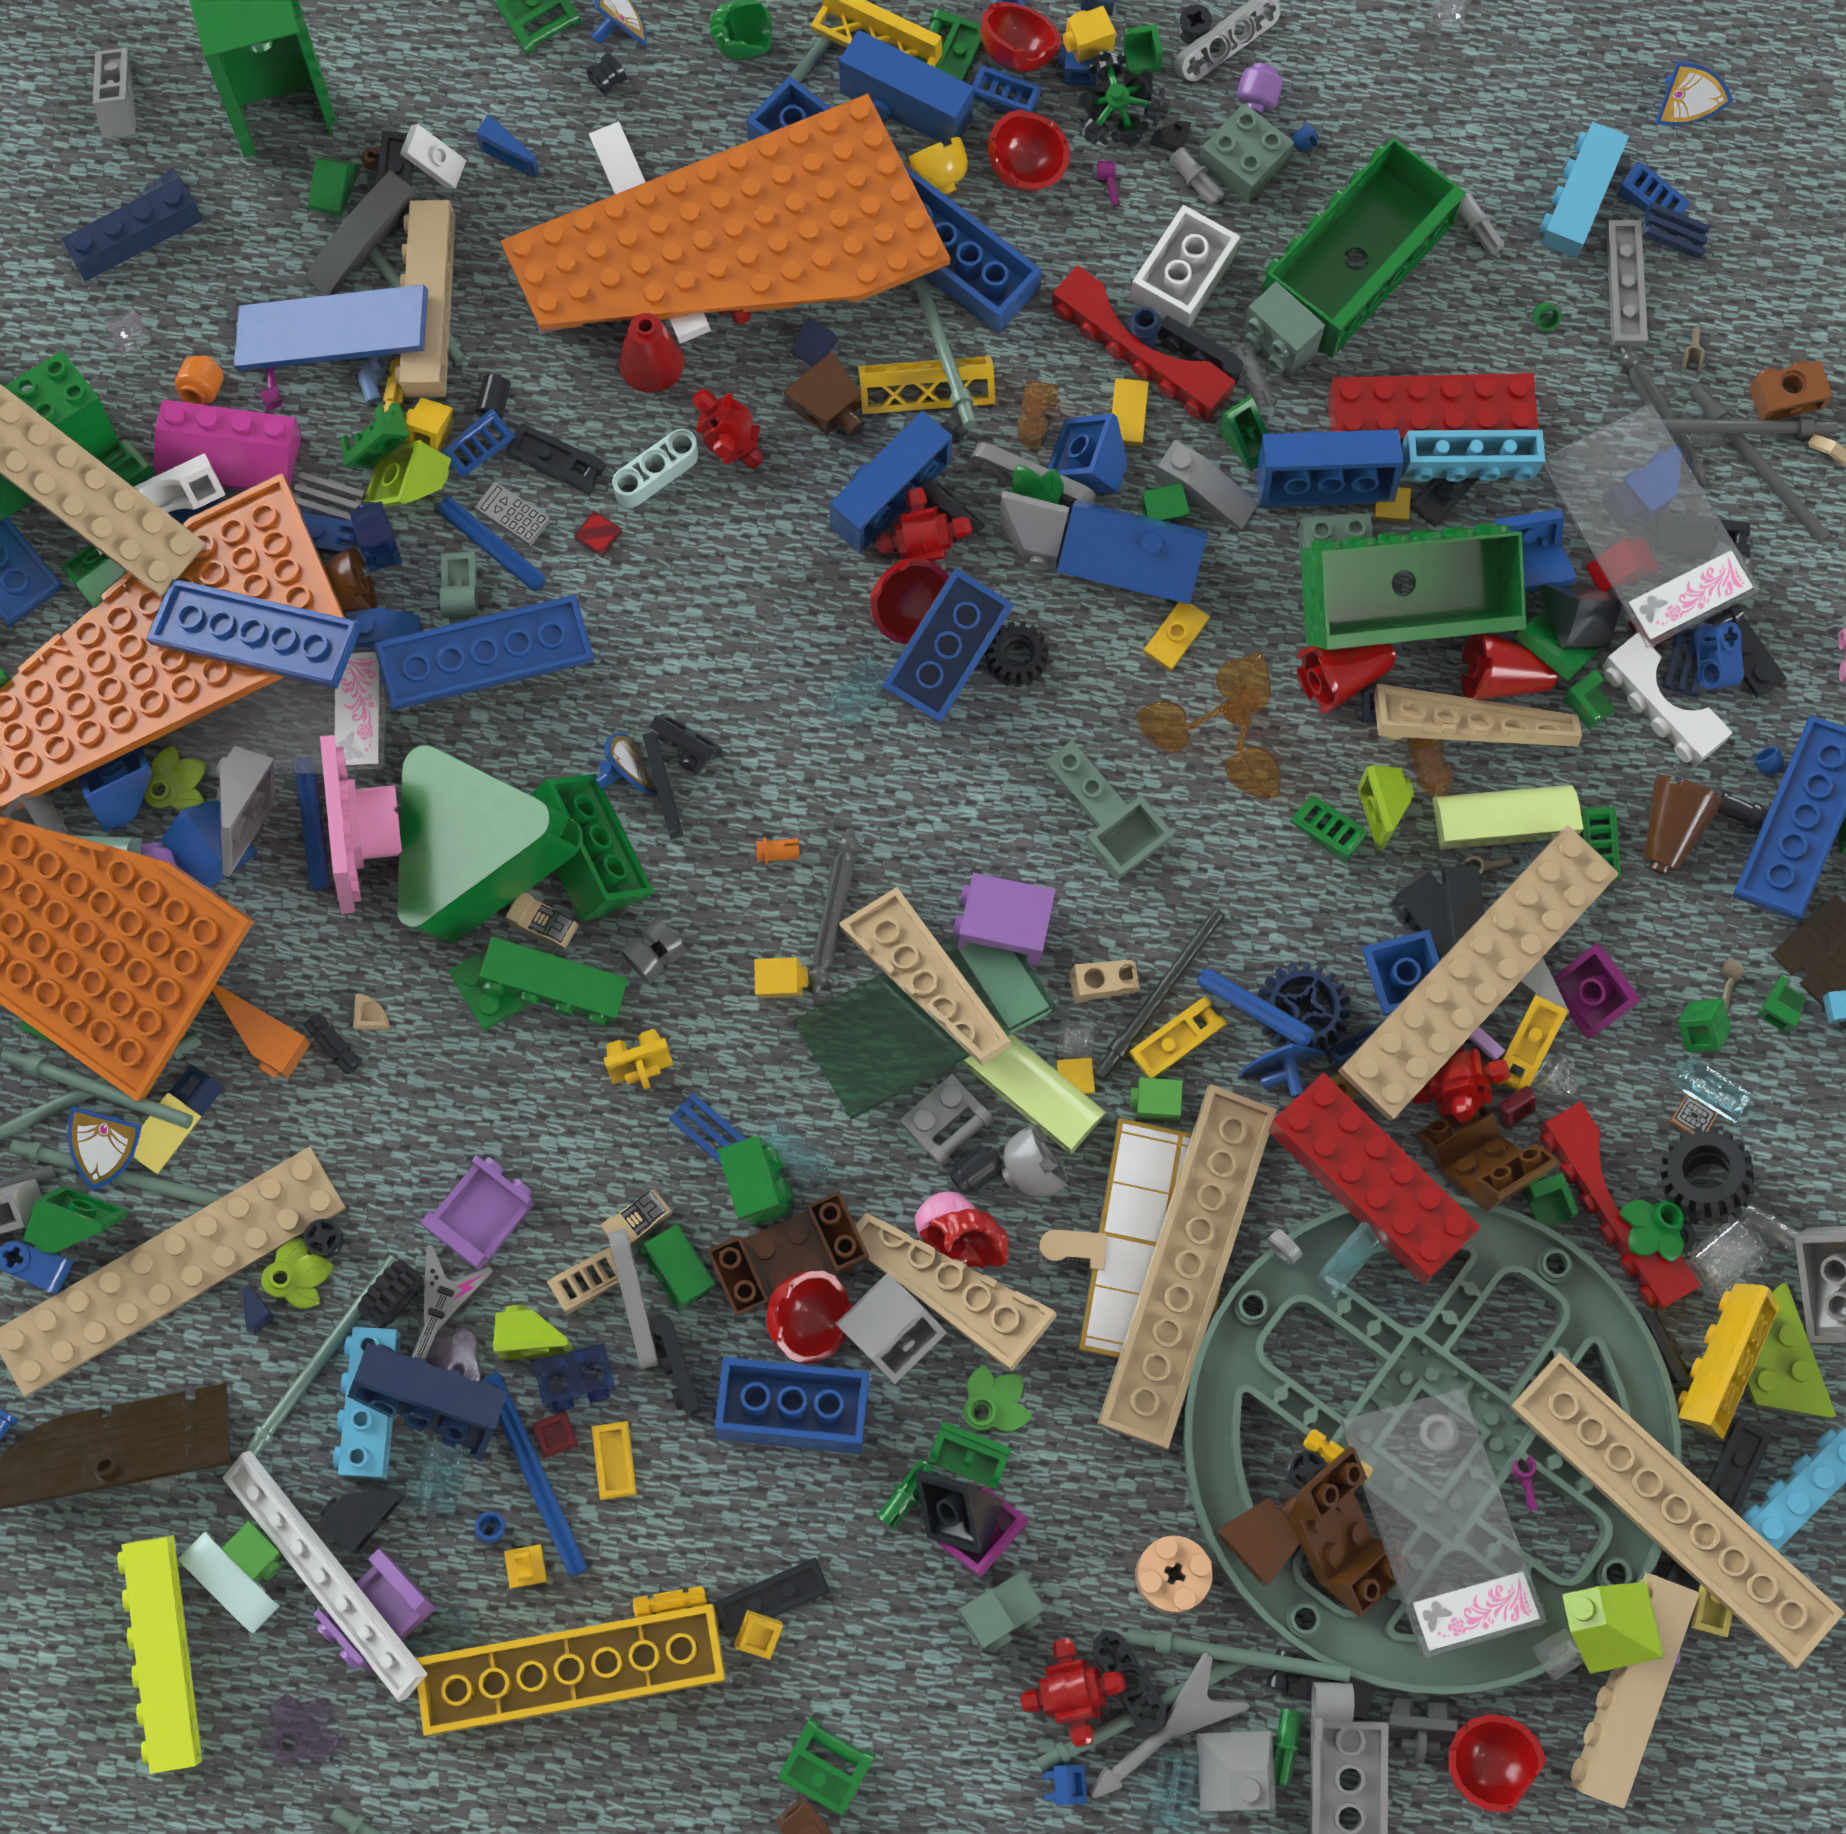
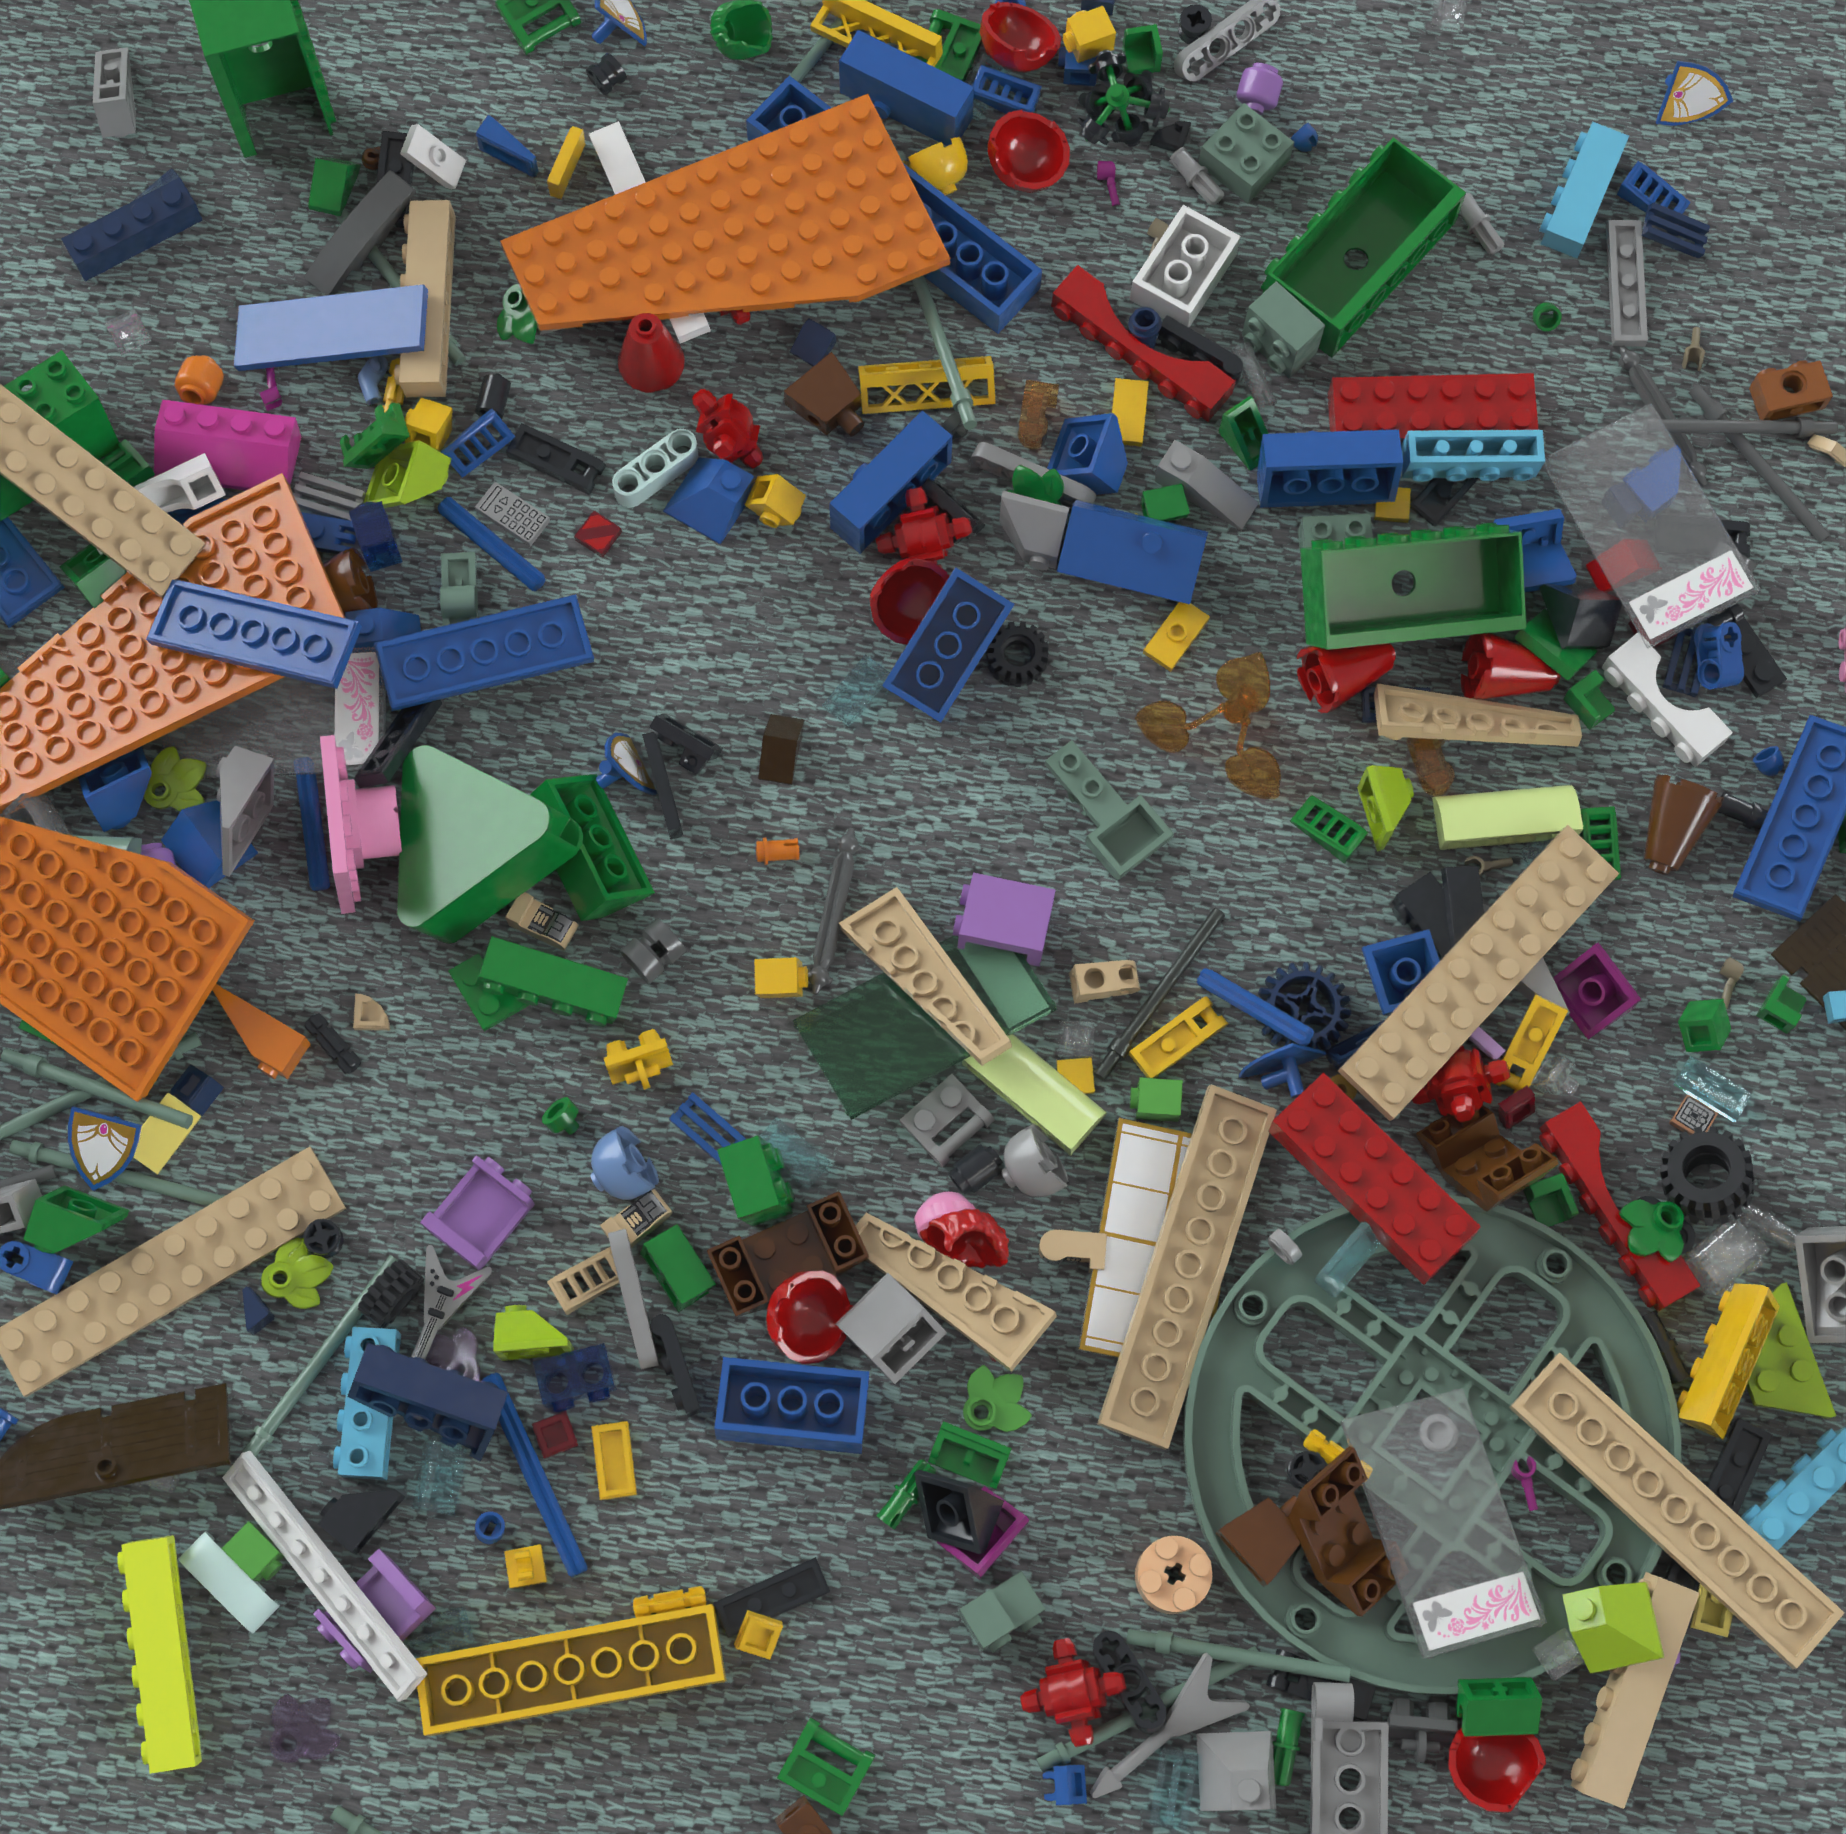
(396, 744): none -> black tile
(516, 318): none -> green plate
(561, 1116): none -> green tile
(566, 162): none -> yellow tile
(621, 1167): none -> medium blue cylinder
(711, 497): none -> blue slope
(775, 501): none -> yellow brick
(780, 749): none -> dark brown slope
(1156, 231): none -> dark tan hand
(1499, 1706): none -> green hinge

